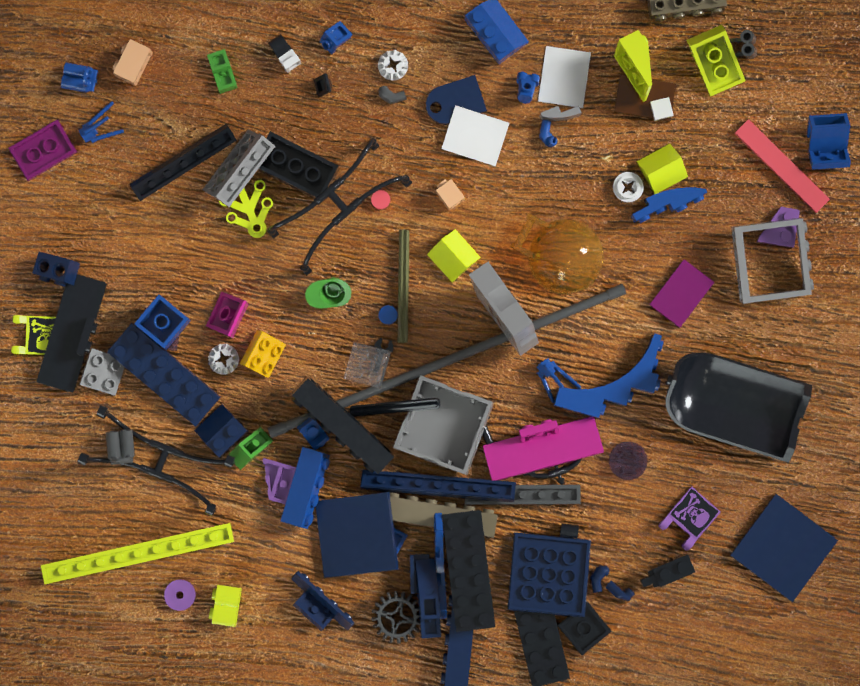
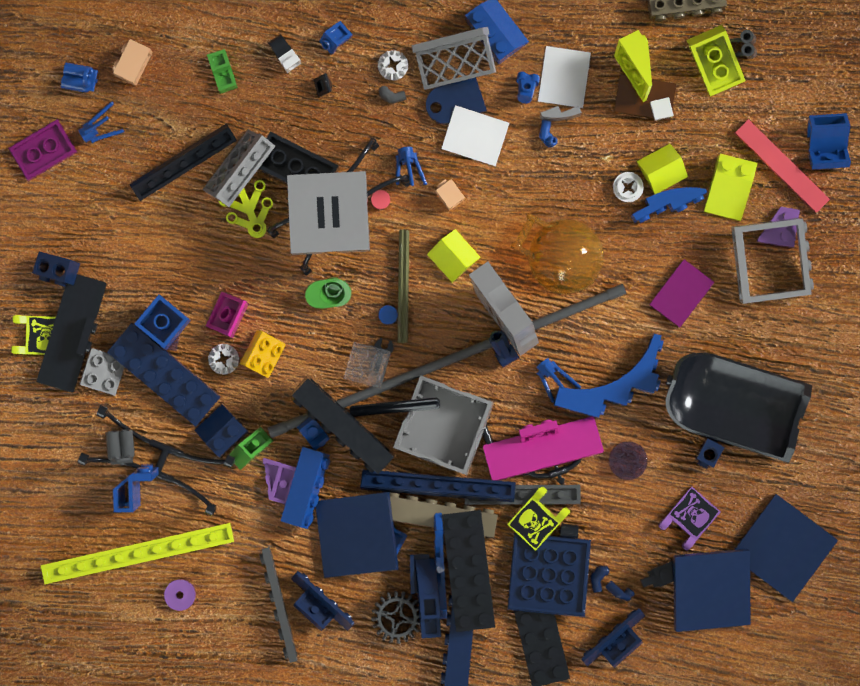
(143, 473): none -> blue piece
(226, 605): neon yellow brick -> none
(280, 613): none -> dark grey plate
(328, 213): none -> light grey tile
(407, 156): none -> blue plant
(449, 42): none -> light grey fence
(503, 349): none -> dark blue piece
(535, 521): none -> flag
(585, 631): black tile -> none
(618, 643): none -> dark blue bracket
(711, 590): none -> dark blue tile
(714, 447): none -> dark blue brick
(730, 187): none -> neon yellow slope

